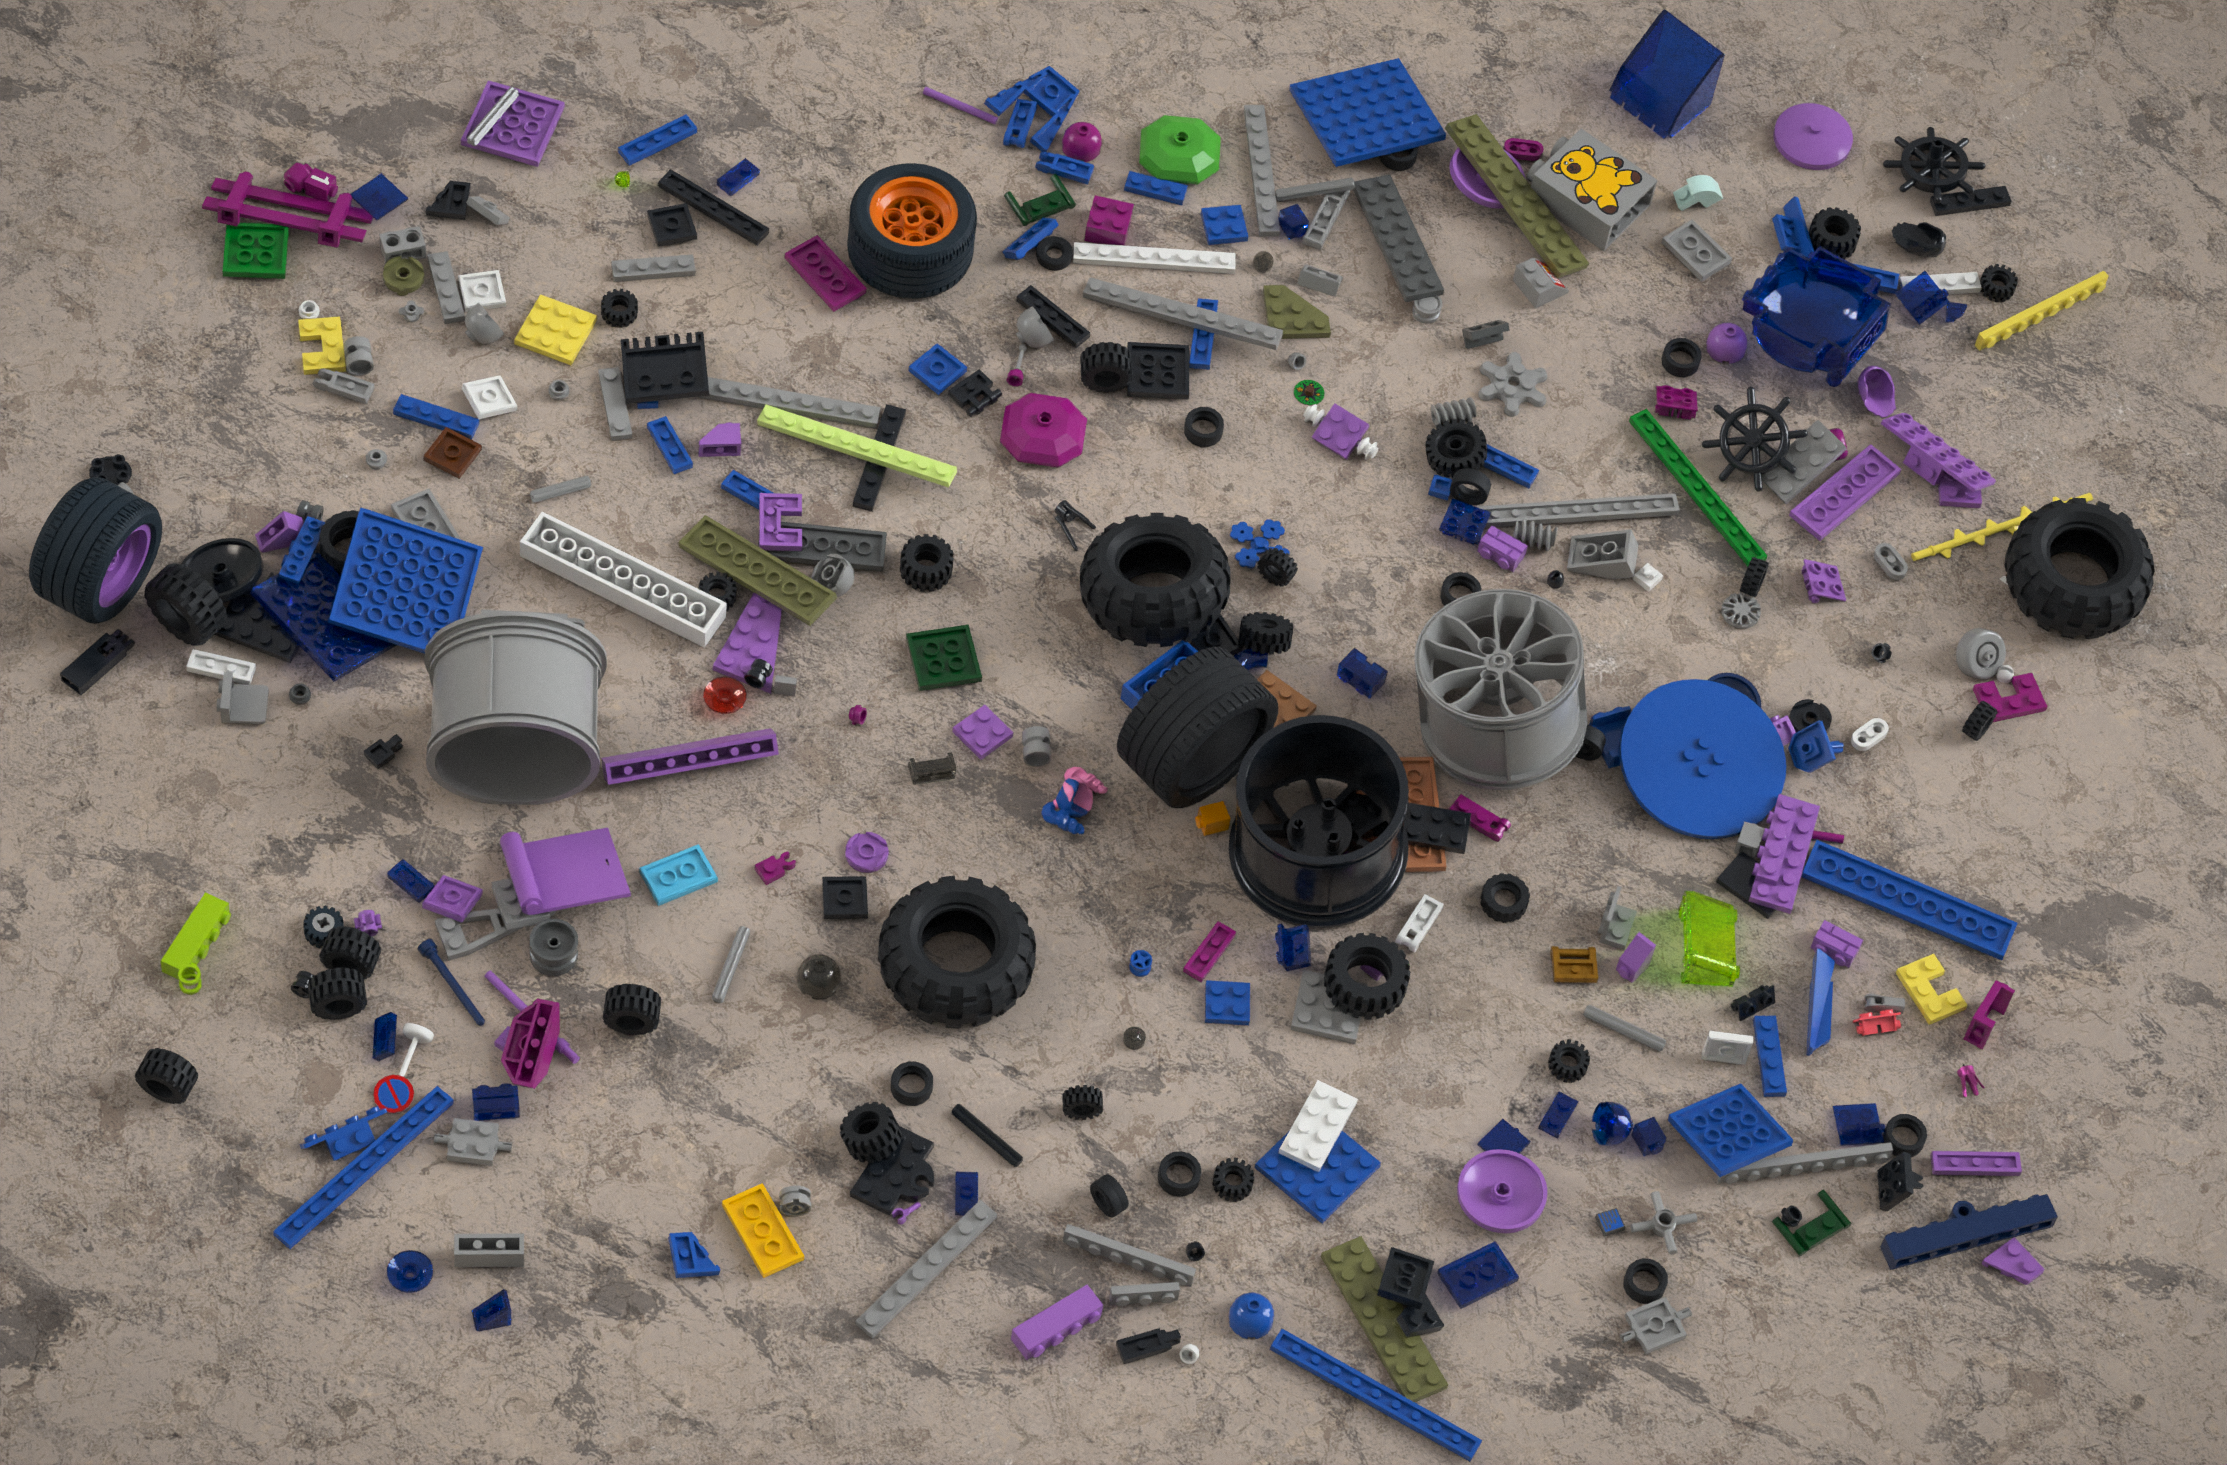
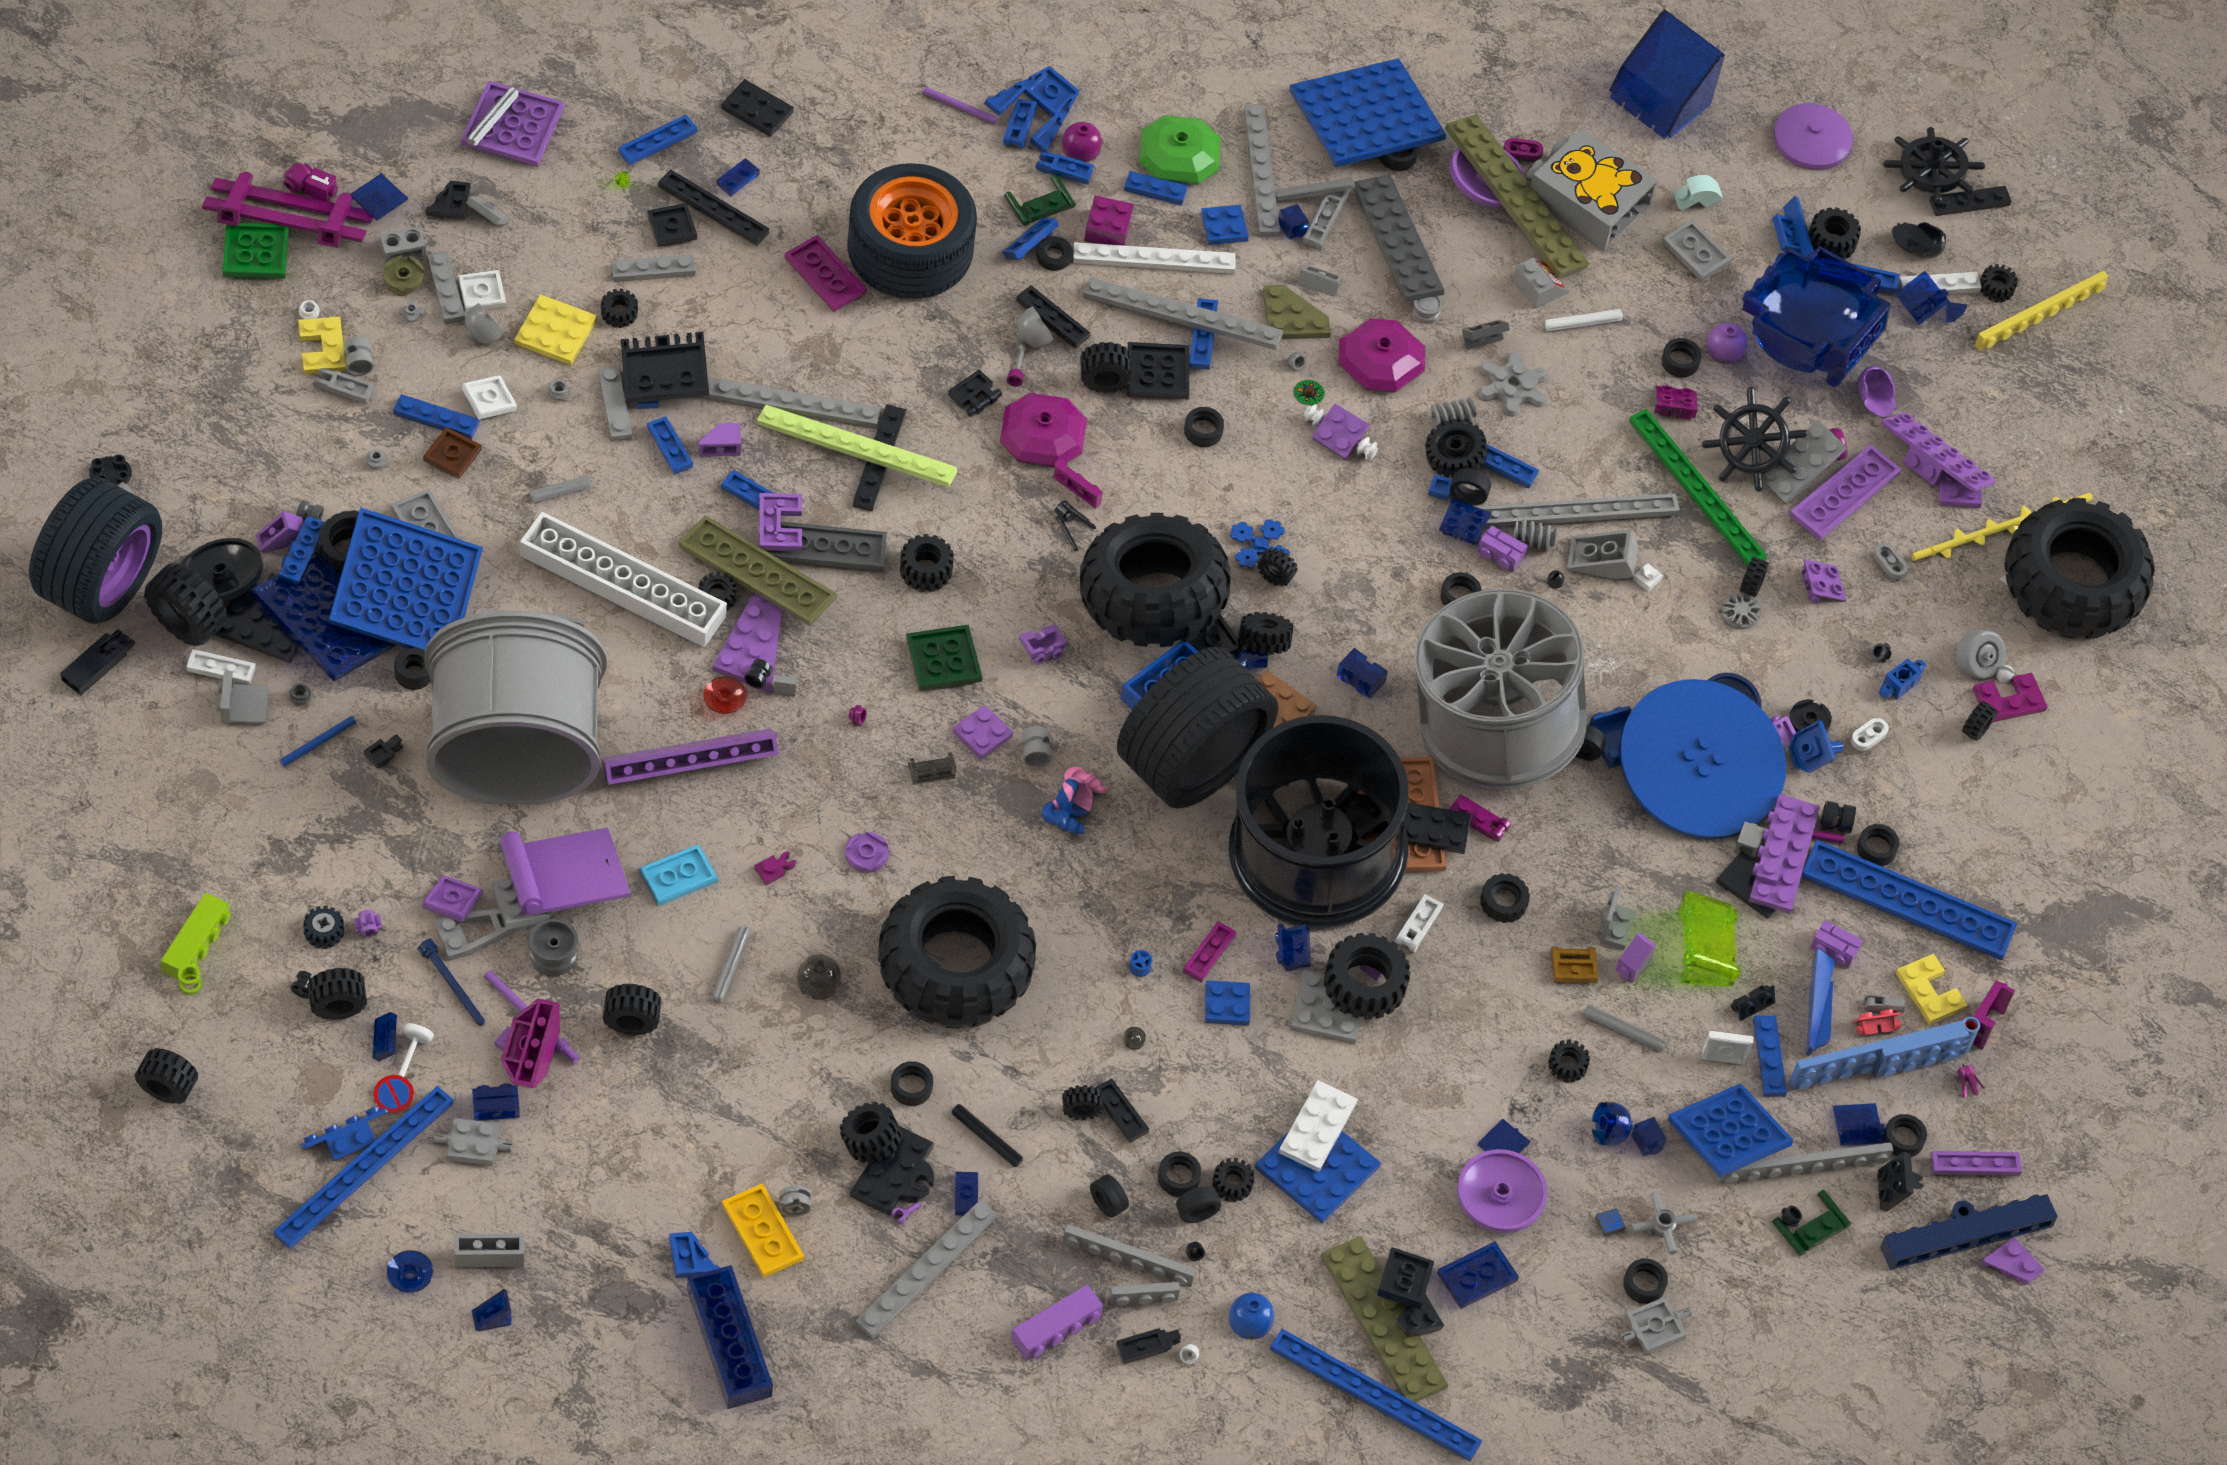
(317, 741): none -> blue bar
(350, 949): black tyre -> none
(410, 679): none -> black tyre
(410, 880): clear blue plate -> none
(729, 1337): none -> clear blue brick
(757, 108): none -> black plate
(834, 574): light grey cylinder -> none
(845, 897): black plate -> none
(937, 369): blue plate -> none
(1044, 644): none -> medium lavender cylinder
(1077, 484): none -> magenta plate
(1122, 1111): none -> black plate
(1198, 1204): none -> black tyre
(1213, 818): light orange brick -> none
(1263, 261): clear smoke tile -> none
(1378, 366): none -> magenta rock
(1558, 1115): clear blue plate -> none
(1583, 320): none -> white axle
(1845, 815): none -> black wheel
(1883, 832): none -> black tyre
(1889, 1055): none -> medium blue hinge
(1896, 687): none -> blue piece

